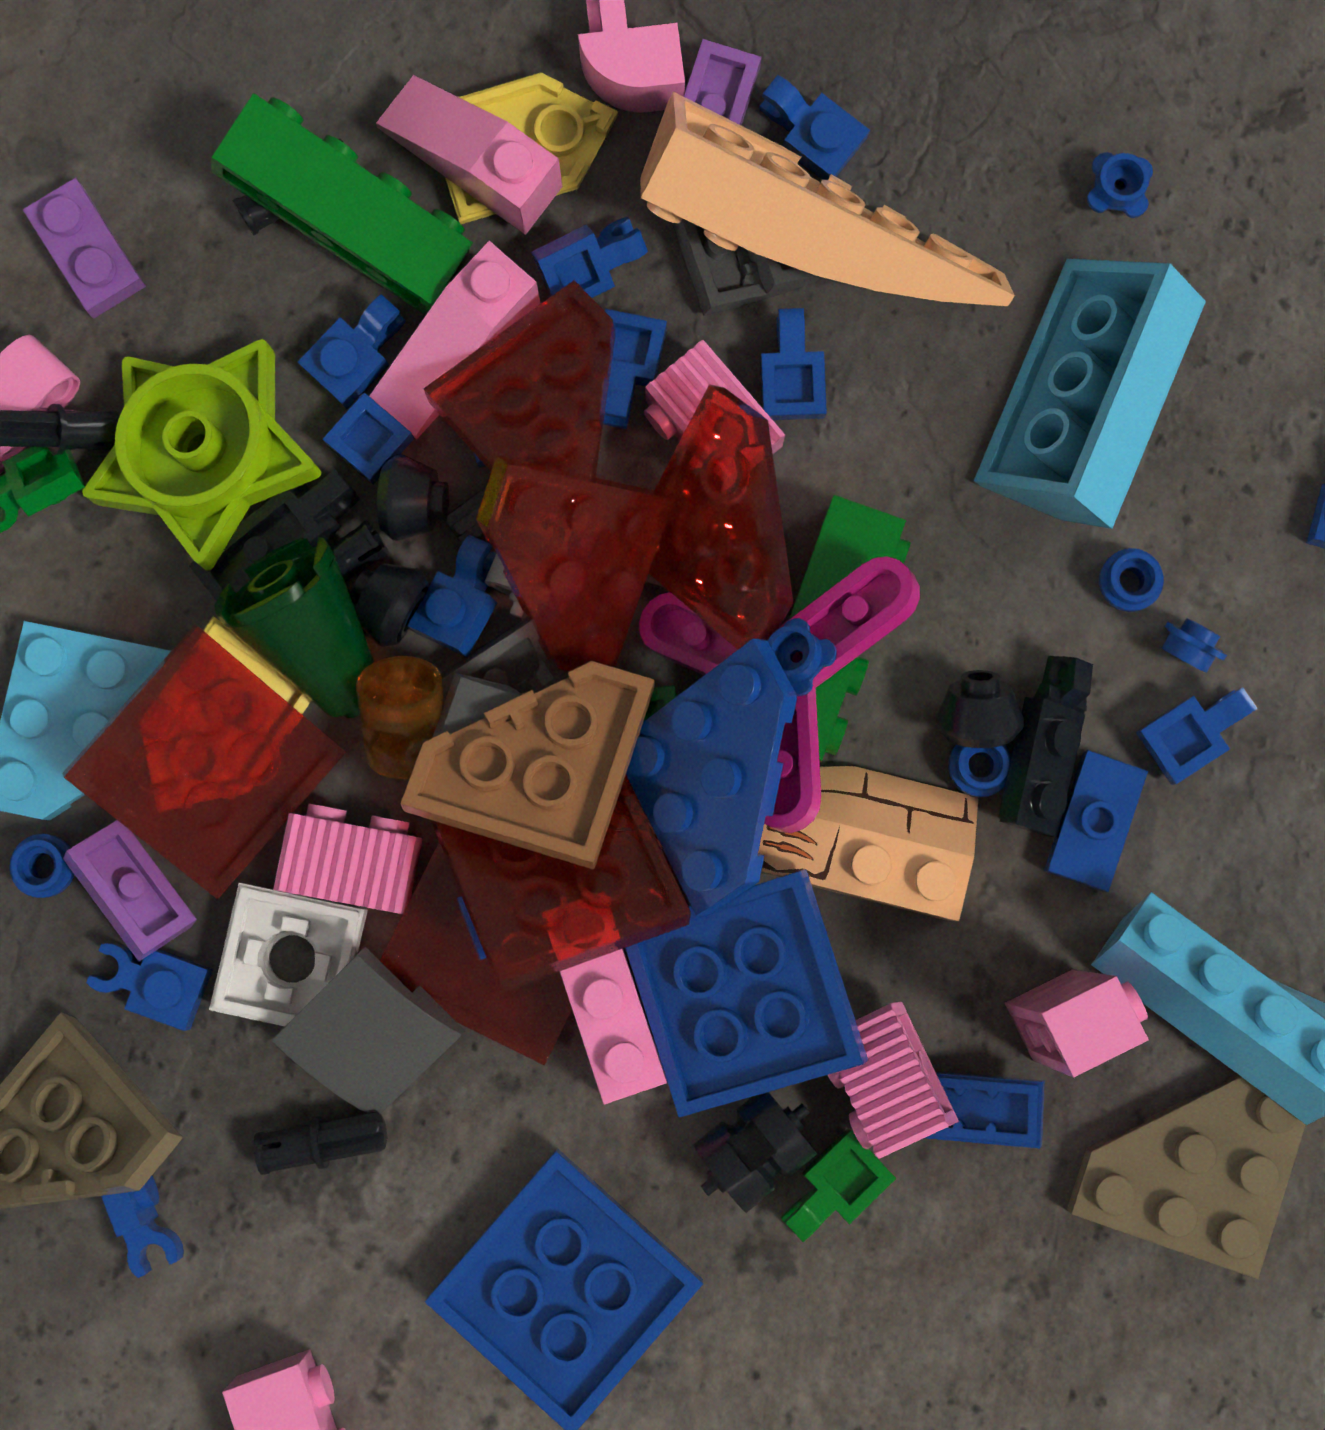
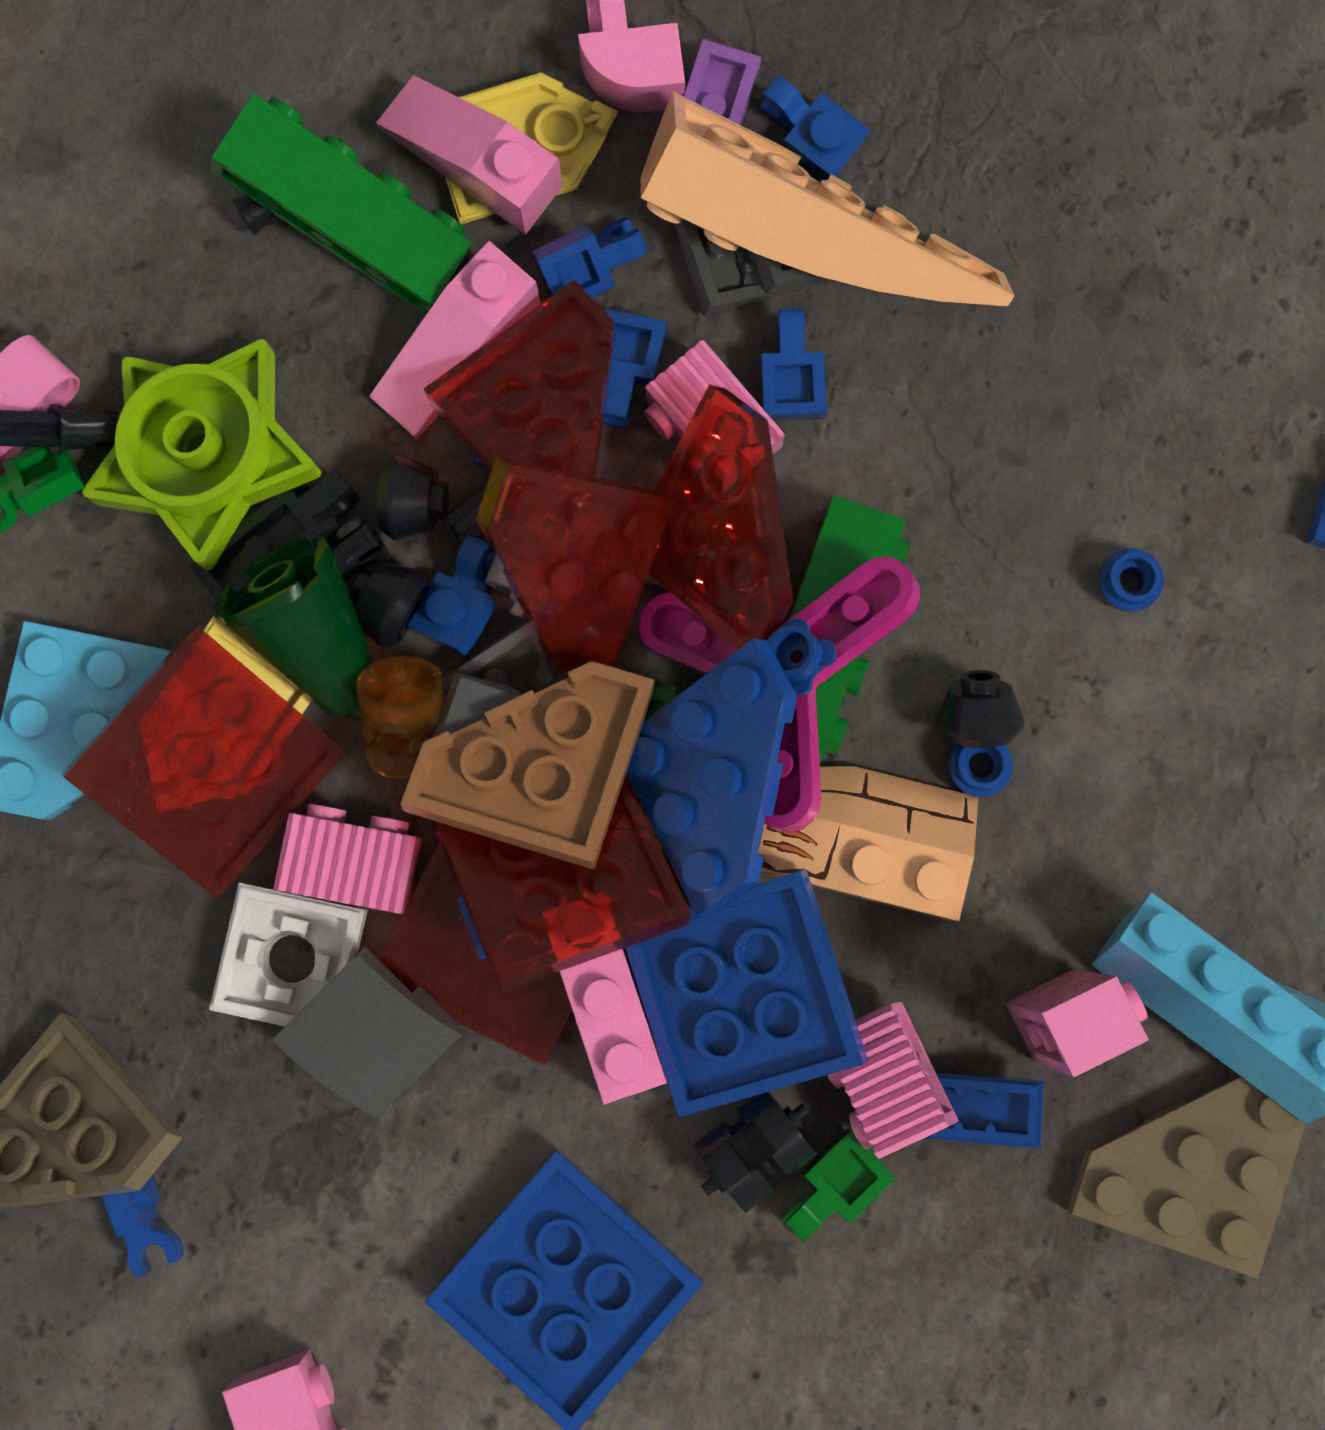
(24, 861): blue plate -> none
(84, 248): medium lavender plate -> none
(129, 889): medium lavender plate -> none
(160, 986): blue plate -> none
(320, 1142): black axle -> none
(347, 358): blue plate -> none
(368, 437): blue plate -> none
(1047, 748): black hinge -> none
(1091, 389): medium azure slope -> none
(1096, 821): blue plate -> none
(1124, 167): blue plate -> none
(1190, 736): blue plate -> none
(1193, 644): blue plate -> none

